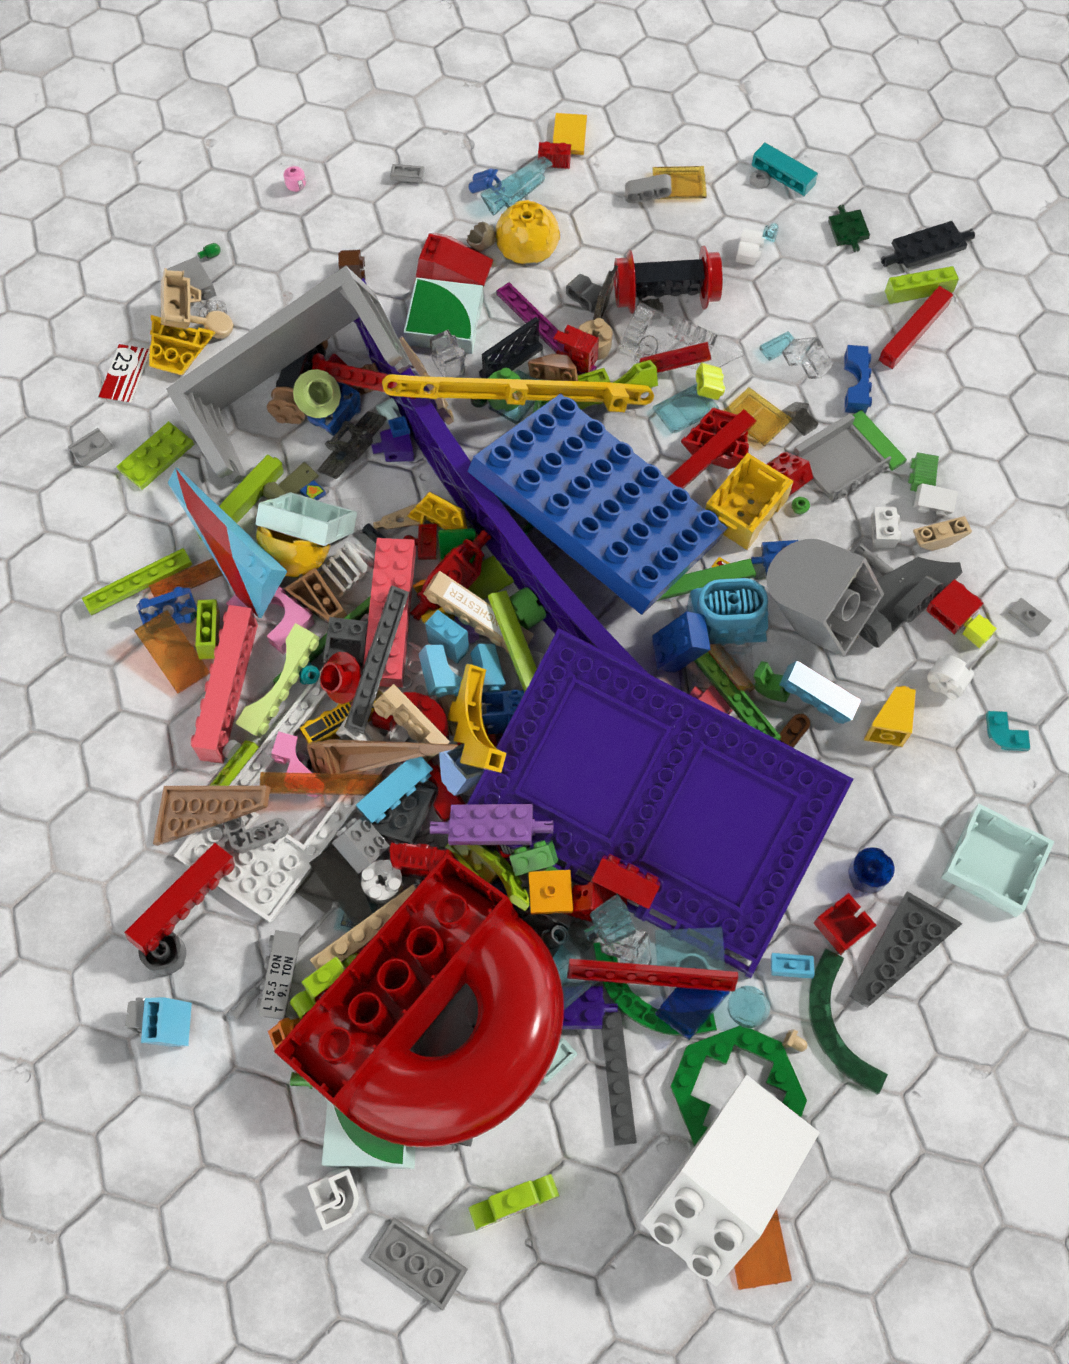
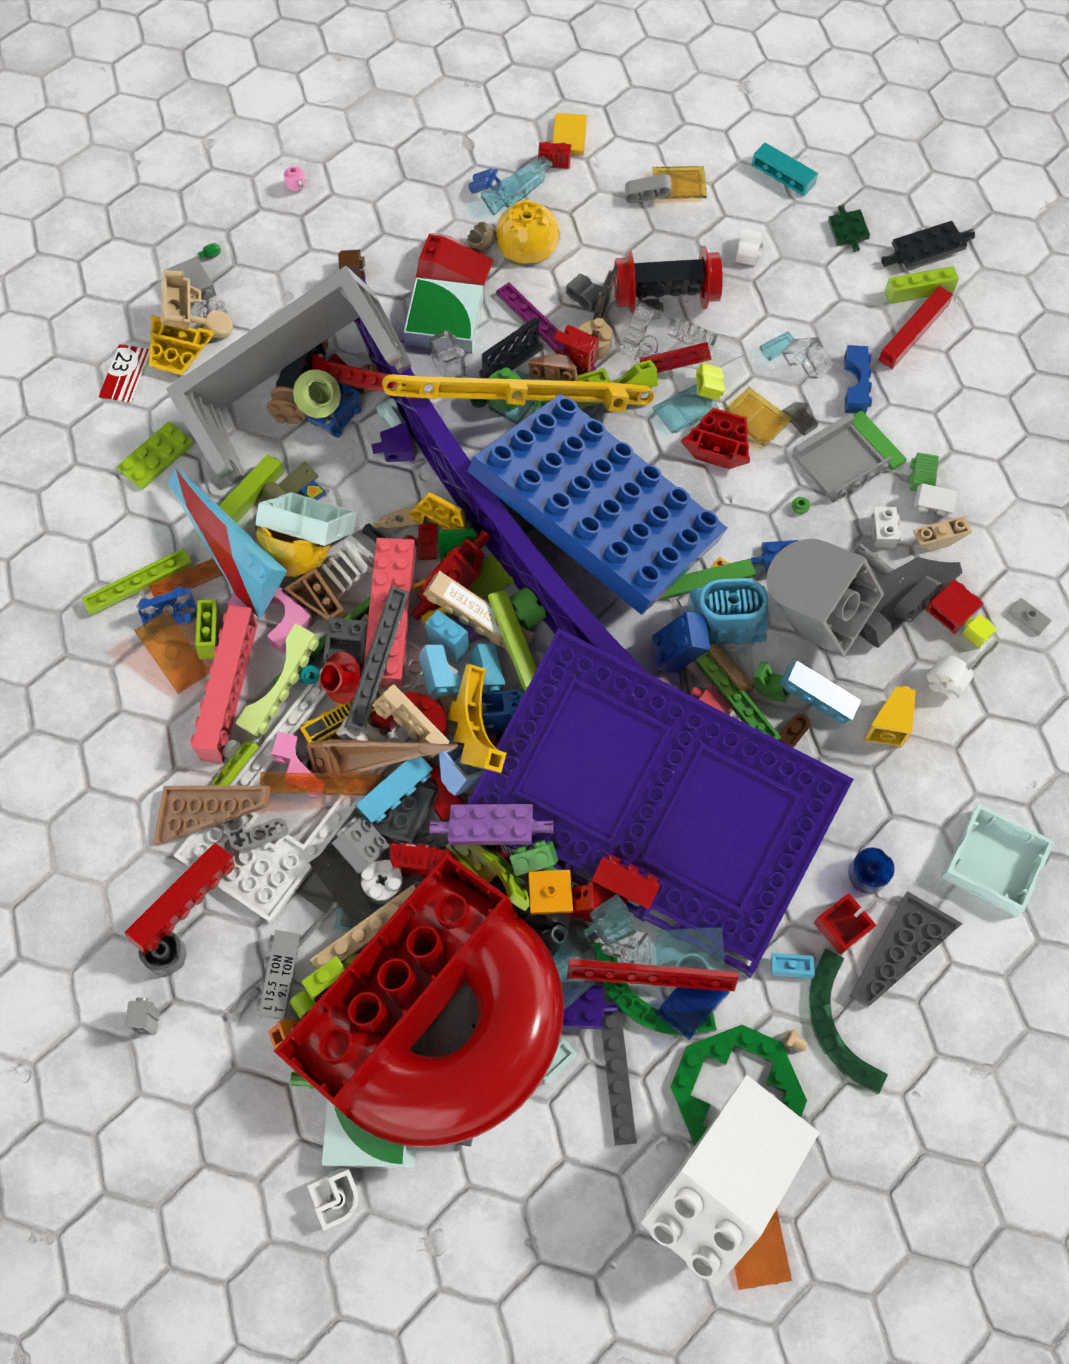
(90, 447): light grey plate -> none
(166, 1022): medium azure brick -> none
(350, 451): clear smoke piece -> none
(399, 426): blue tile -> none
(407, 173): light grey plate -> none
(418, 1263): light grey tile -> none
(446, 415): tan plate -> none
(513, 1201): lime brick -> none
(712, 449): red tile -> none
(746, 484): yellow container -> none
(748, 1007): clear light blue tile -> none
(760, 183): light grey piece -> none
(770, 232): clear light blue piece -> none
(794, 468): red bracket -> none
(999, 731): teal plate -> none

